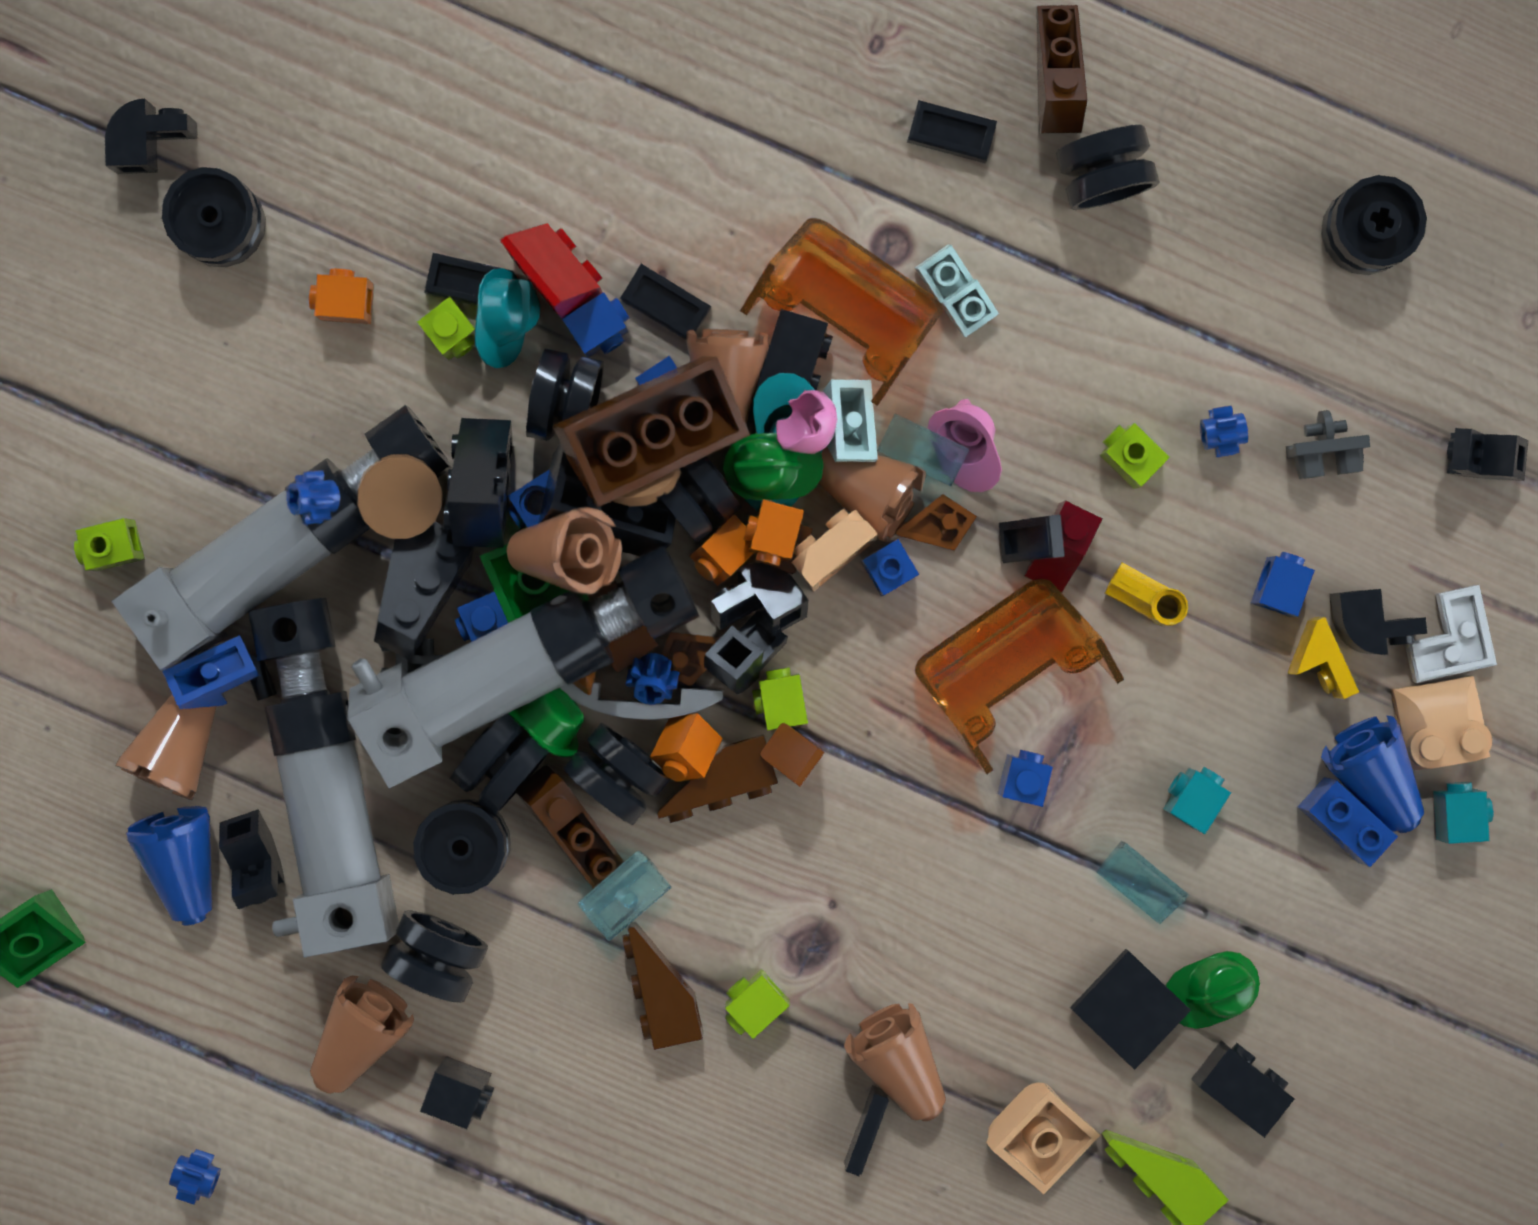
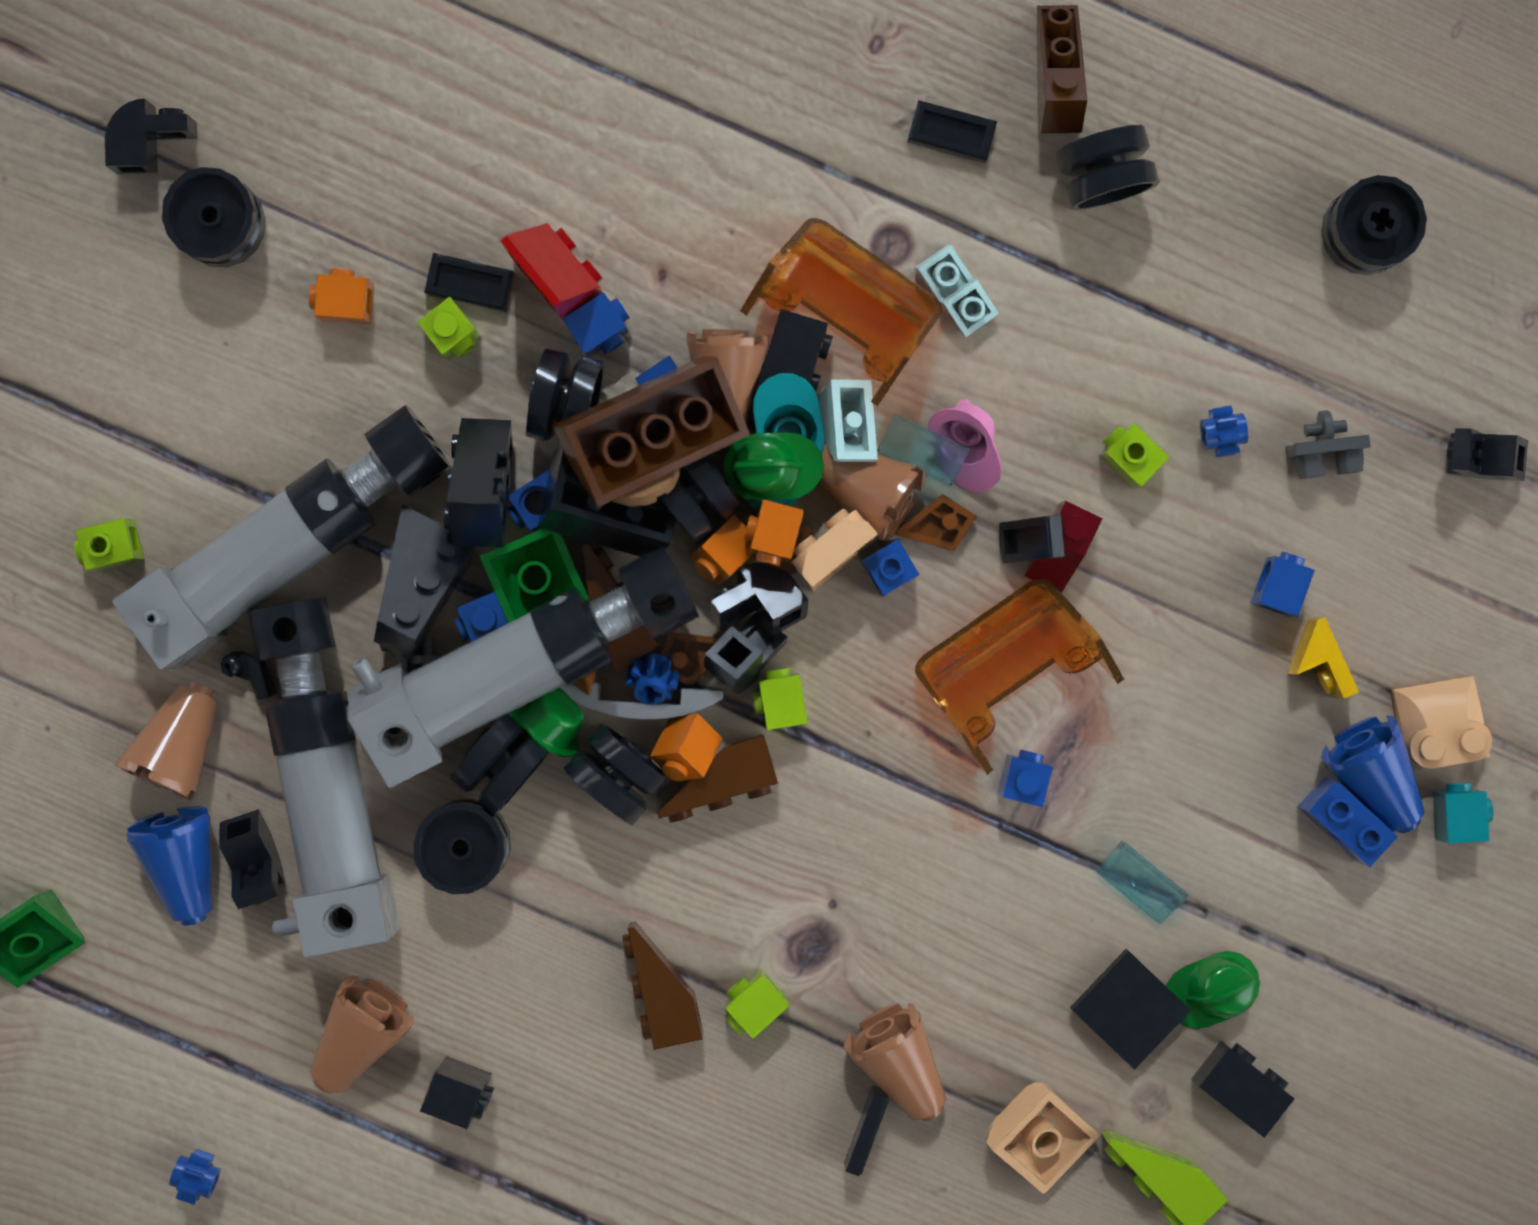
(208, 675): blue slope -> none
(313, 497): blue gear -> none
(399, 496): medium nougat tile -> none
(434, 956): black wheel -> none
(504, 315): teal piece -> none
(569, 551): nougat cone -> none
(569, 825): reddish brown slope -> none
(624, 895): clear light blue slope -> none
(665, 302): black tile -> none
(792, 753): dark orange slope -> none
(809, 425): bright pink hair -> none
(1143, 594): yellow piece -> none
(1197, 798): teal brick -> none
(1361, 622): black brick -> none
(1465, 639): white tile -> none

